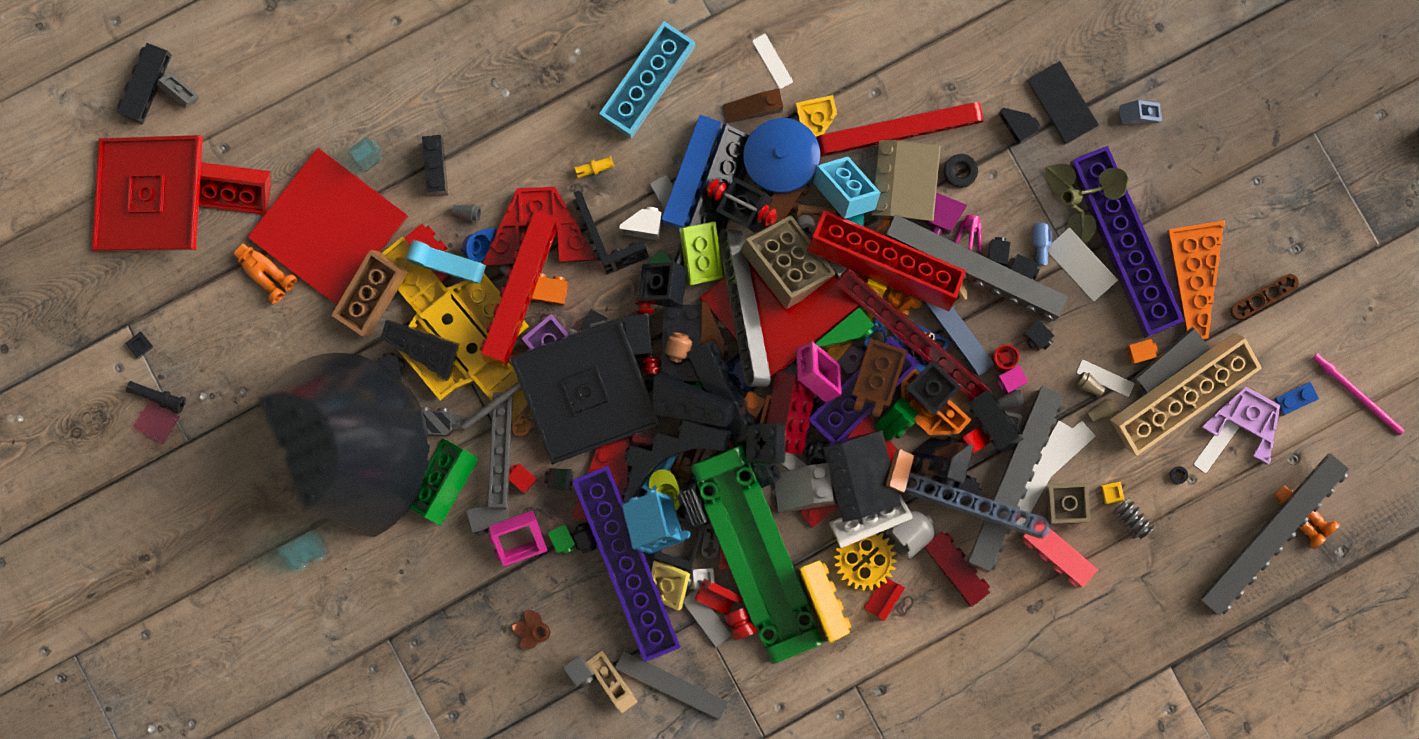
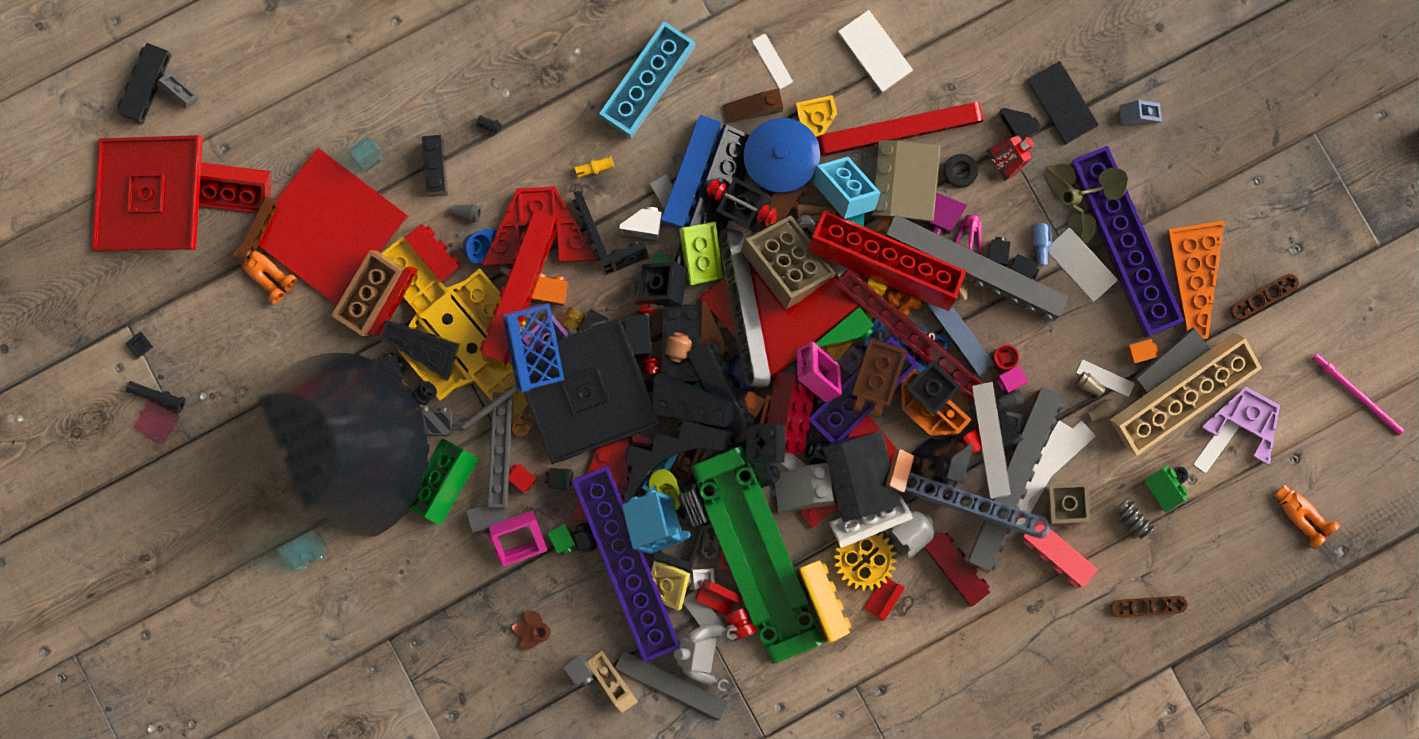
(256, 230): none -> reddish brown beam
(394, 299): none -> red tile
(424, 393): none -> black wheel
(444, 262): medium azure beam -> none
(488, 124): none -> black pin
(517, 353): none -> blue fence
(575, 316): none -> clear yellow wheel
(698, 650): none -> light grey torso
(875, 51): none -> white tile
(895, 419): green brick -> none
(971, 486): black brick -> none
(991, 440): none -> white sticker
(1011, 156): none -> torso
(1038, 336): black brick -> none
(1112, 493): yellow tile -> none
(1148, 606): none -> reddish brown beam
(1166, 488): none -> green brick
(1274, 534): dark grey brick -> none
(1297, 398): blue plate -> none

